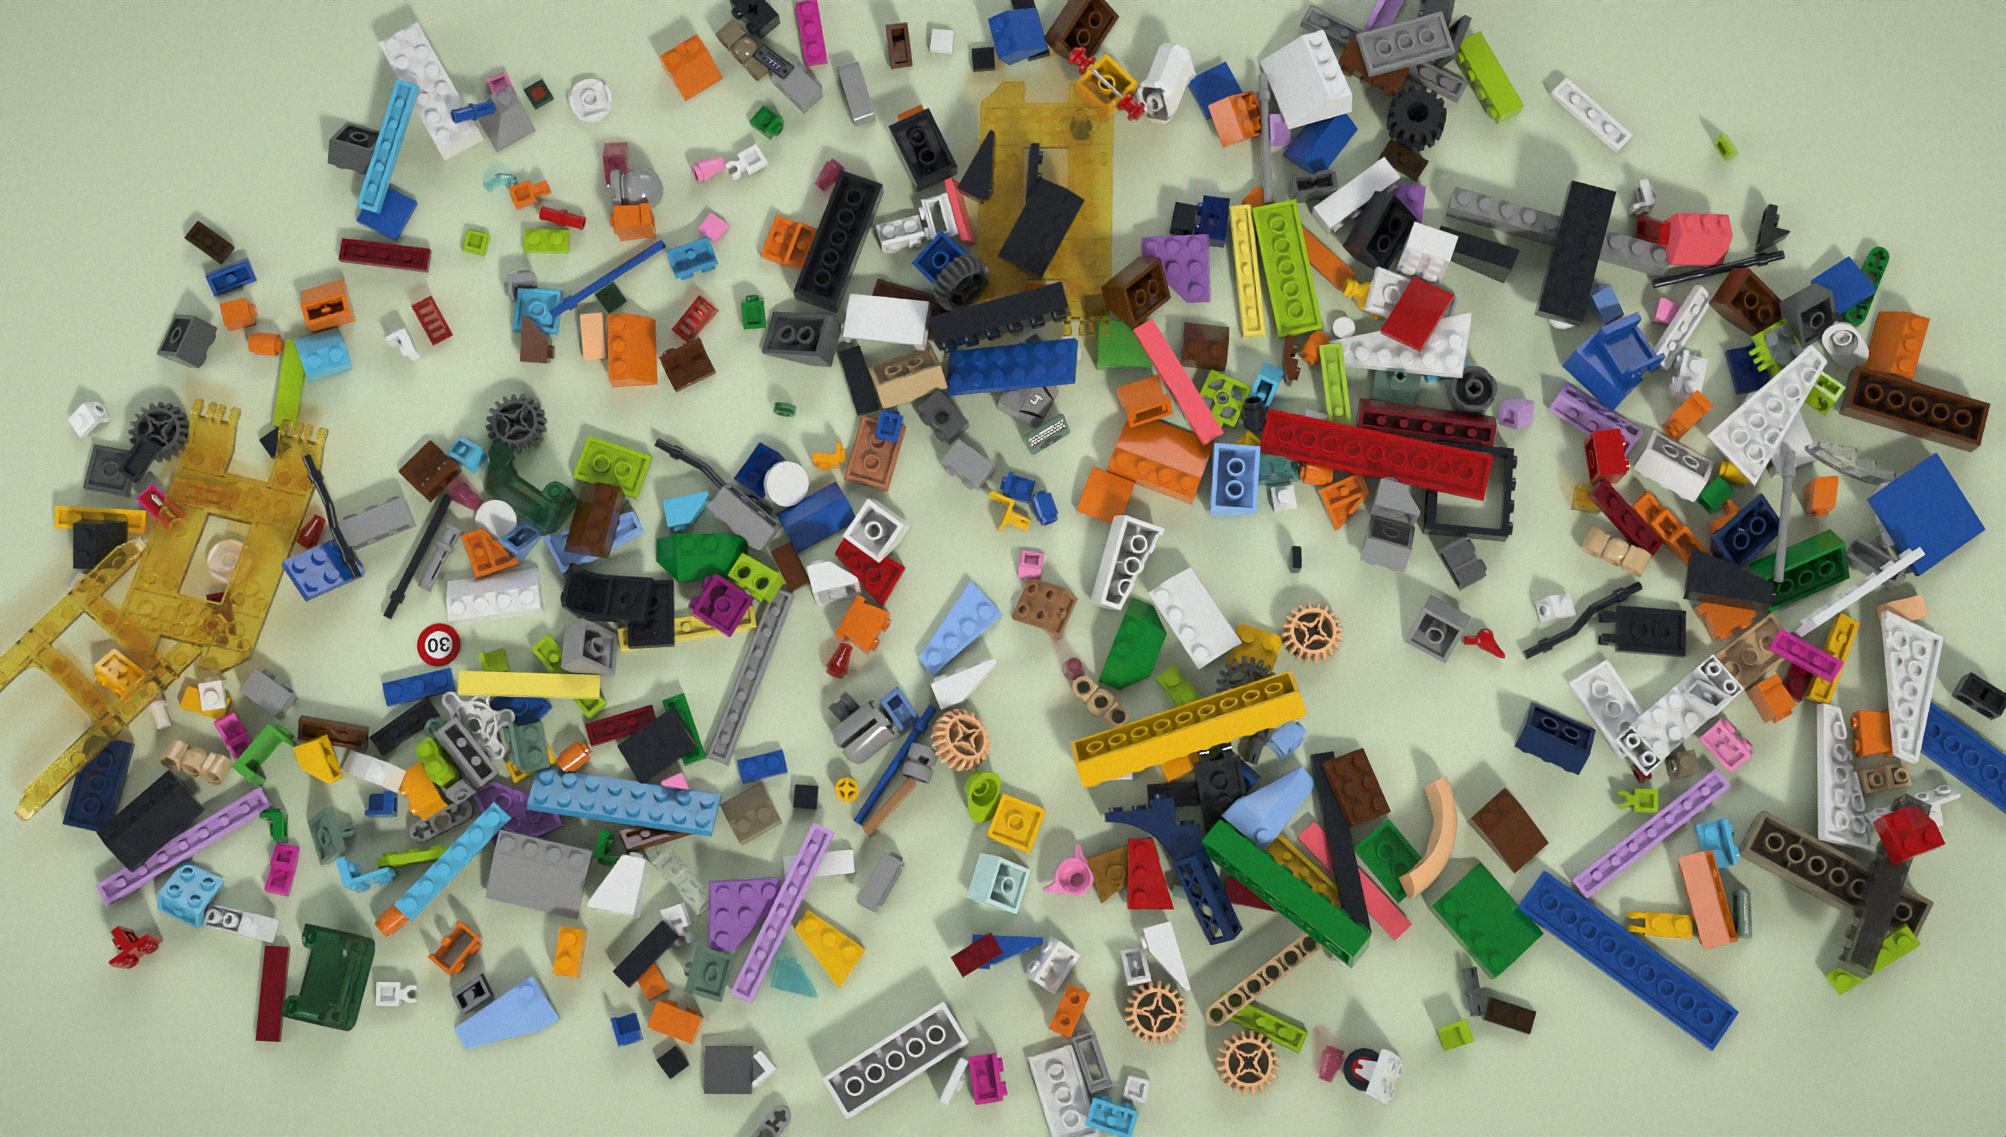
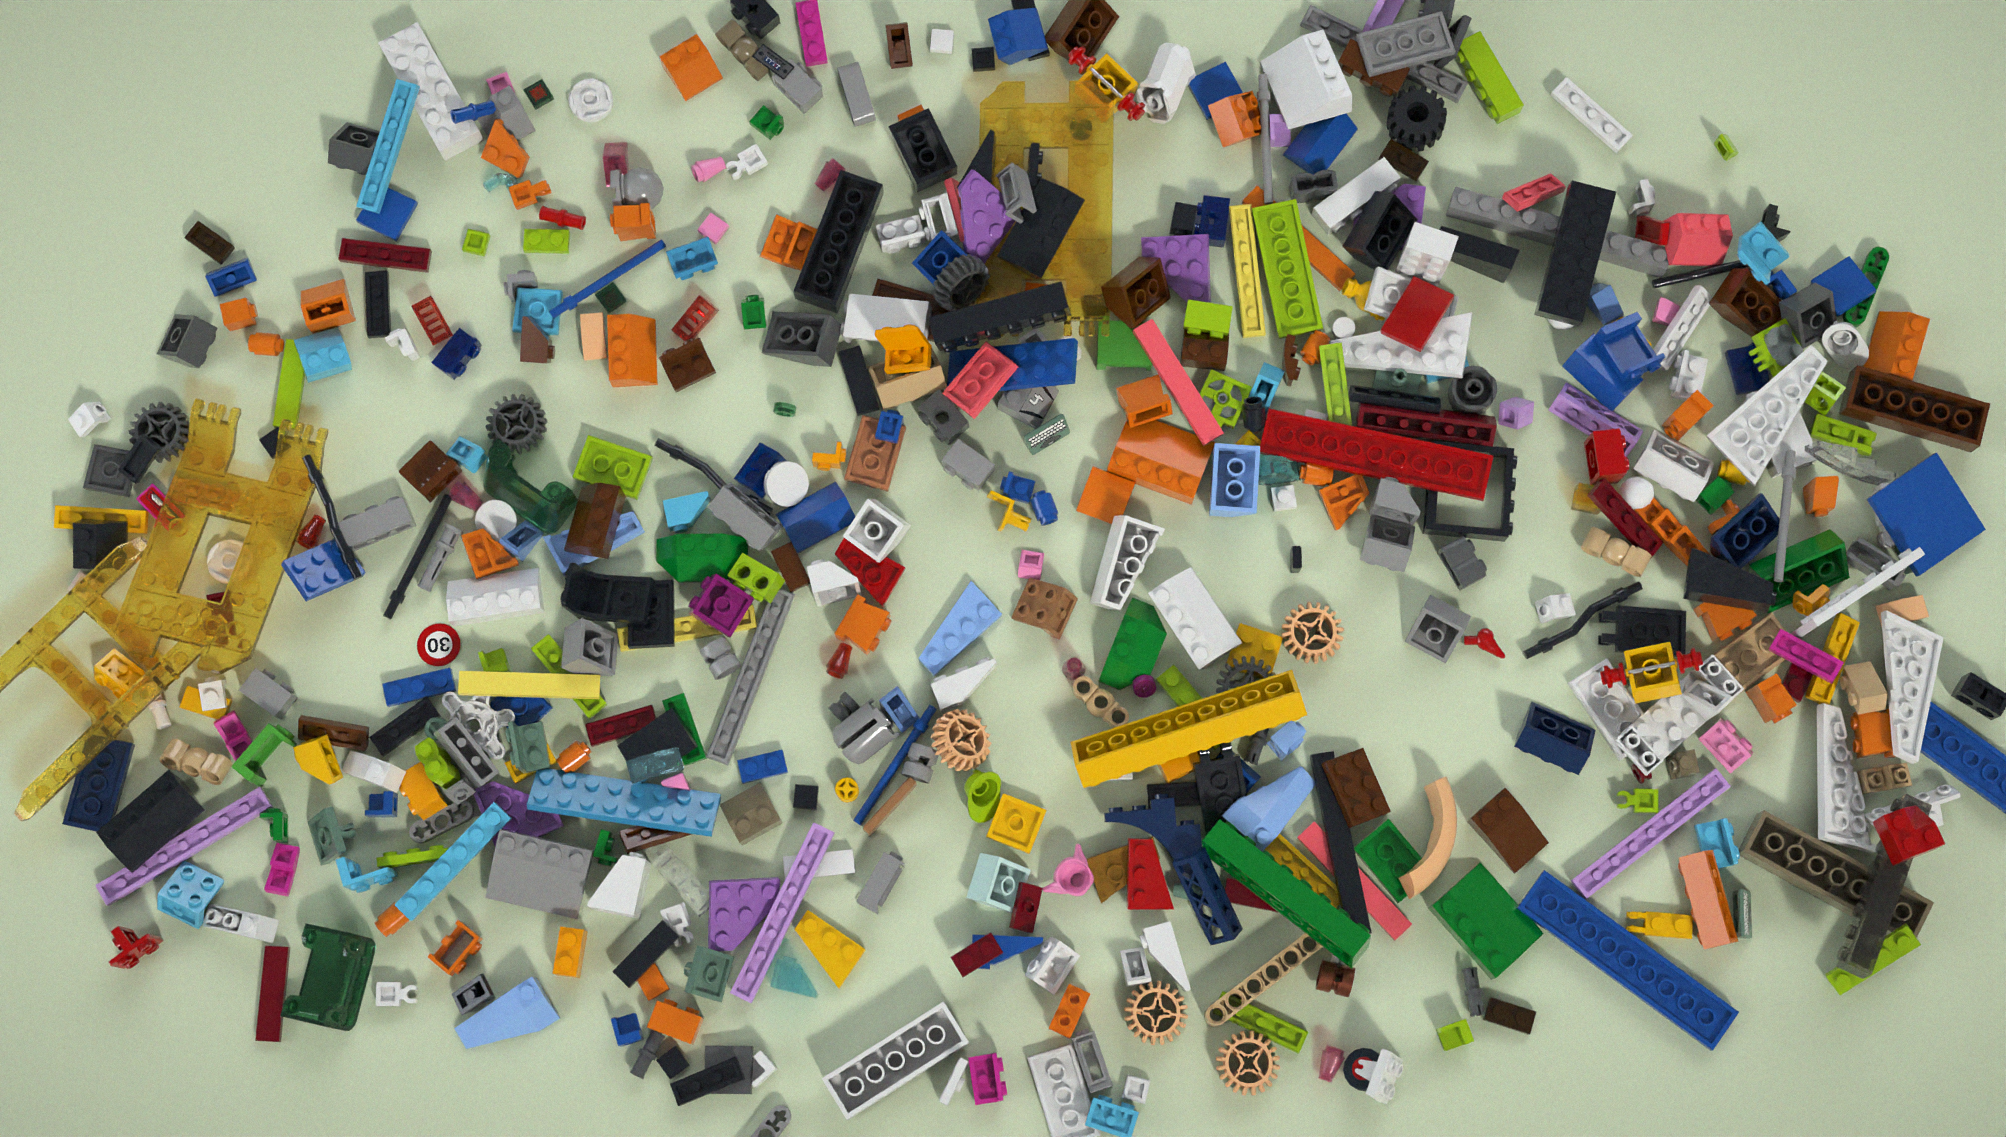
(378, 304): none -> black tile
(457, 354): none -> clear blue bracket
(505, 151): none -> orange wing
(647, 1054): none -> dark grey pin
(654, 765): none -> clear light blue slope
(707, 1081): none -> black tile
(719, 656): none -> light grey wheel
(905, 349): none -> light orange bracket
(980, 380): none -> coral tile
(982, 216): none -> medium lavender plate
(1016, 191): none -> light grey window
(1026, 907): none -> dark red plate
(1144, 686): none -> magenta tile
(1207, 318): none -> lime slope
(1327, 975): none -> copper wheel
(1395, 399): none -> black tile
(1533, 192): none -> coral tile
(1637, 492): none -> white hair
(1652, 671): none -> yellow brick
(1761, 251): none -> medium azure bracket
(1781, 285): none -> blue bracket
(1808, 605): none -> light orange bracket
(1842, 433): none -> lime plate
(1863, 687): none -> tan brick

